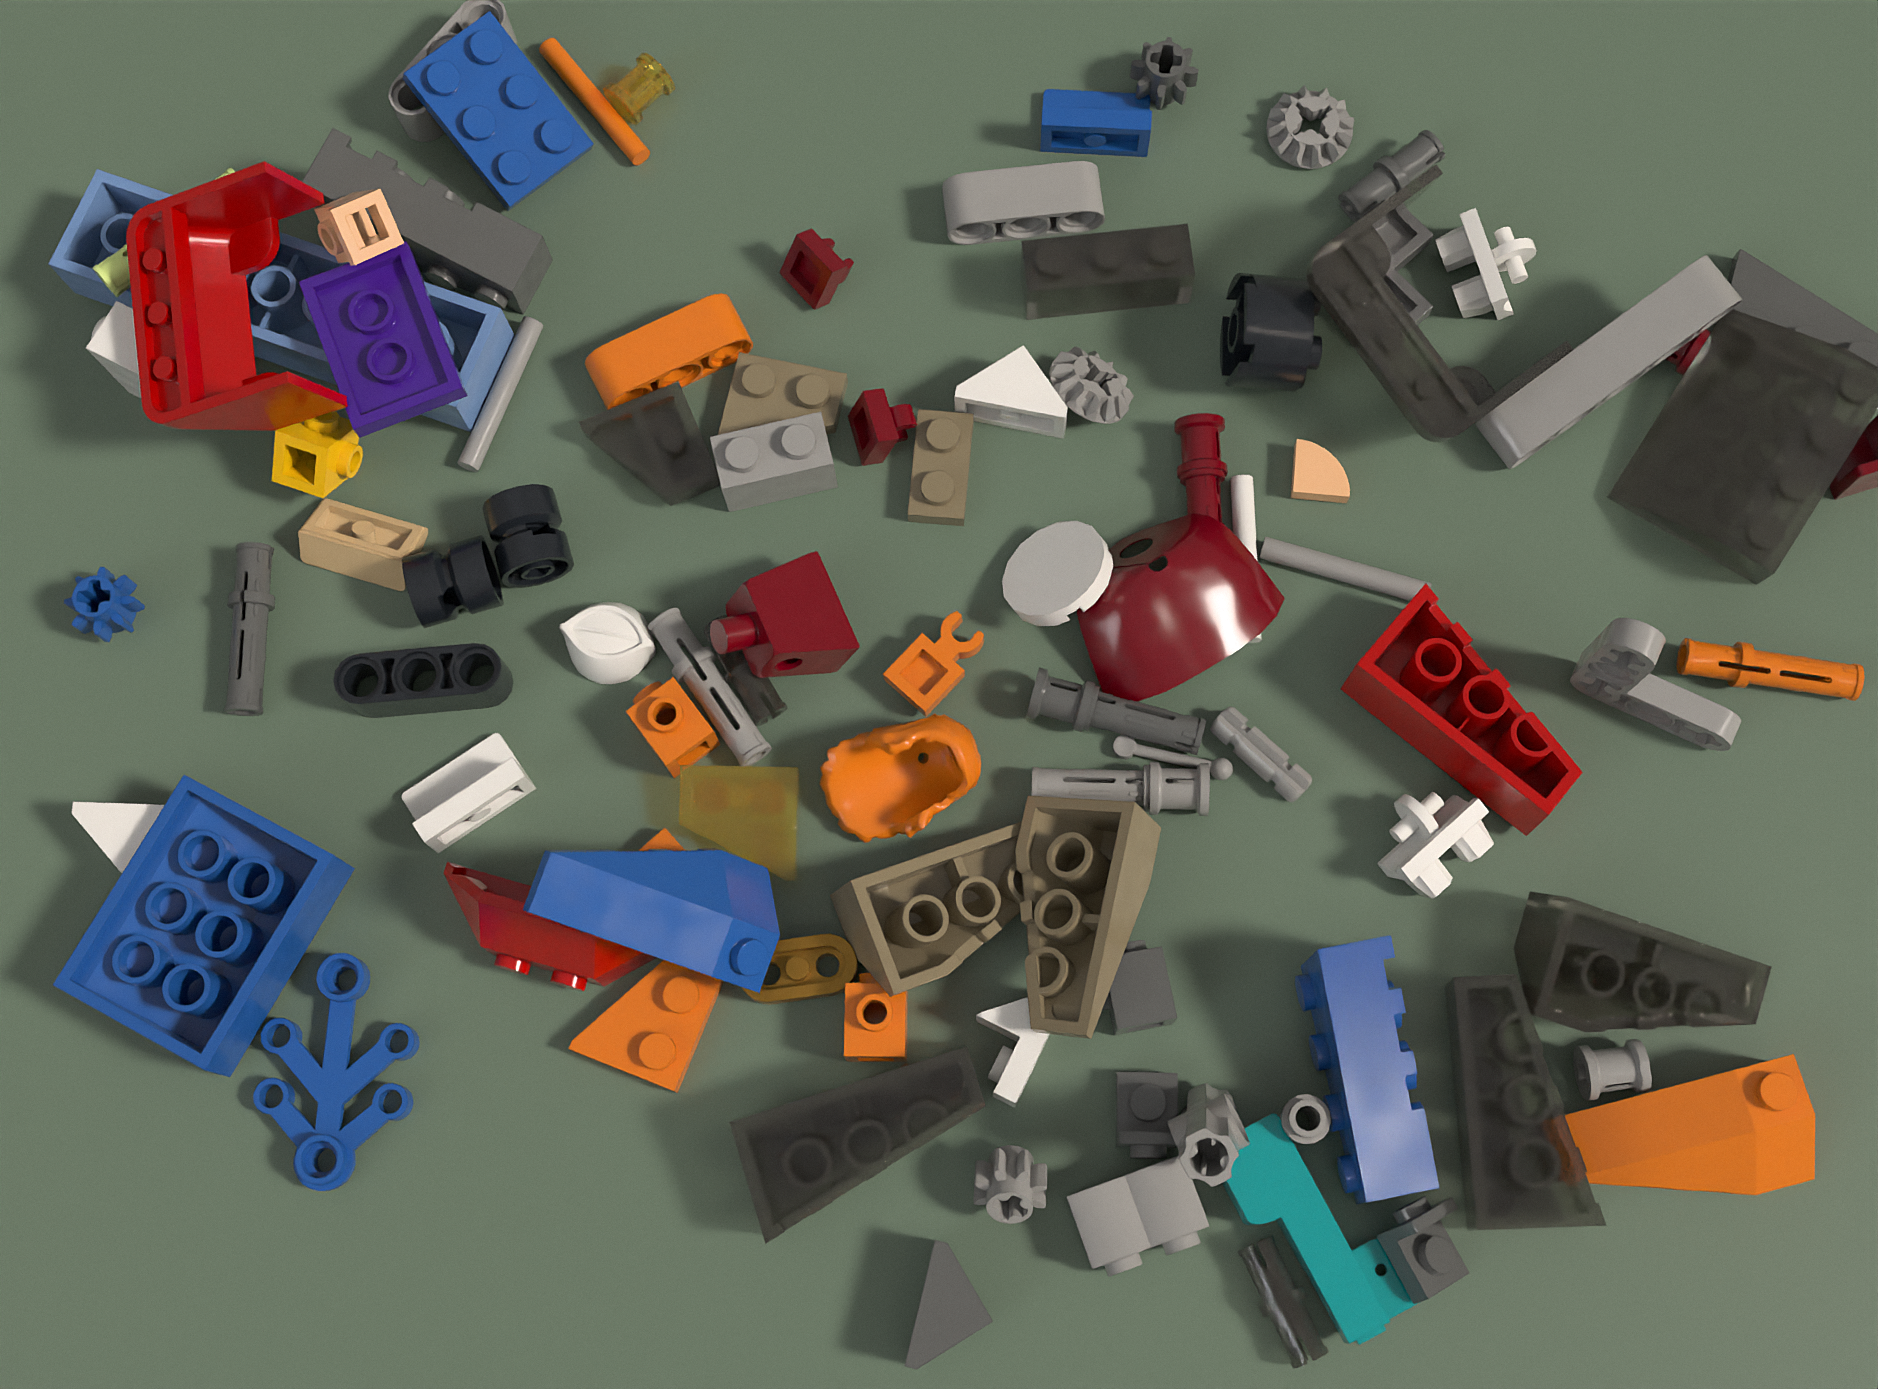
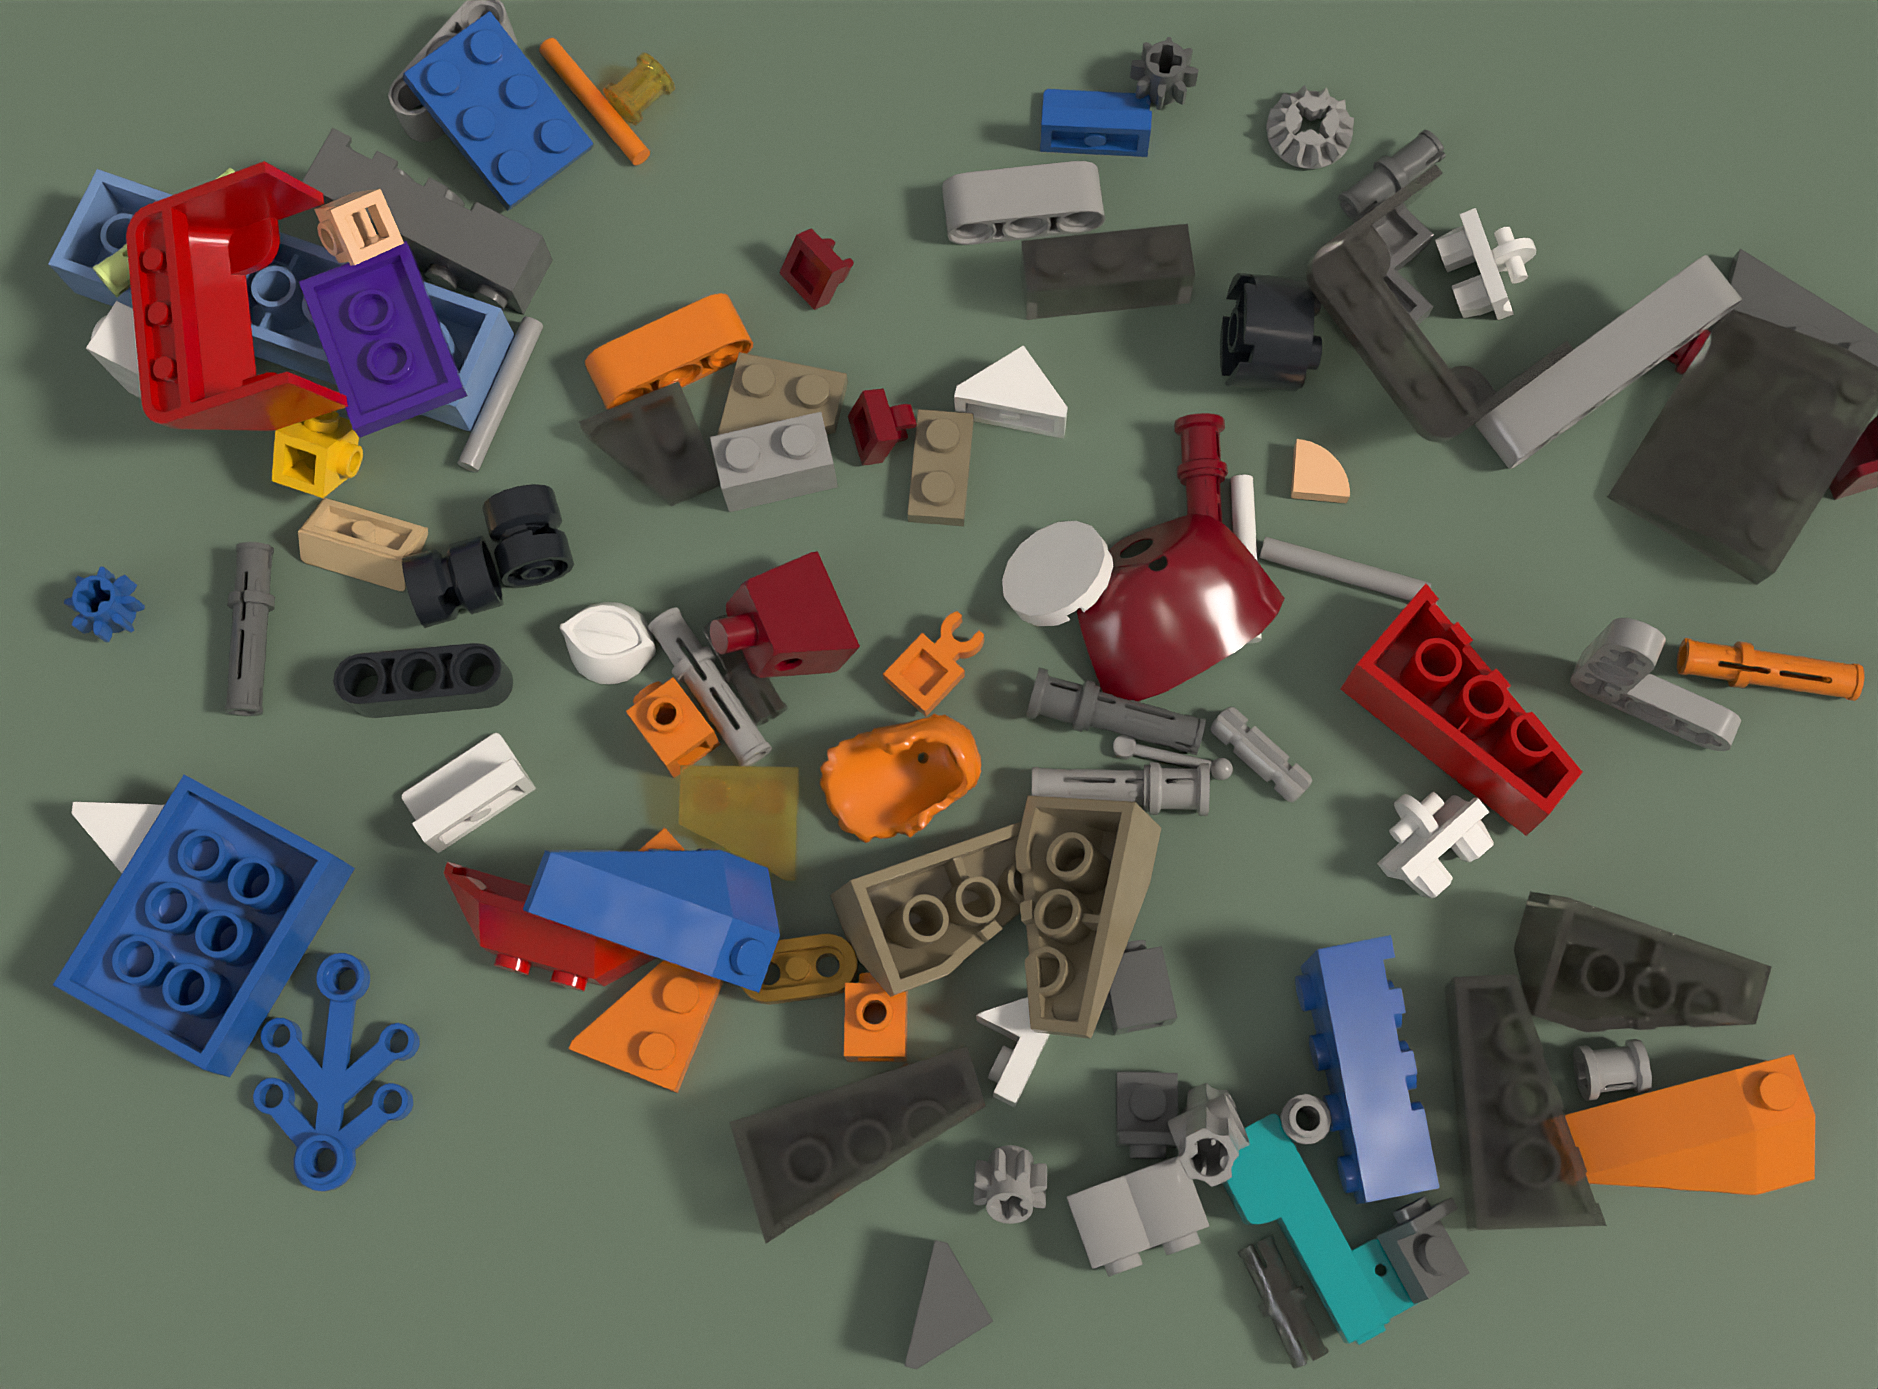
(1100, 395): light grey gear -> none

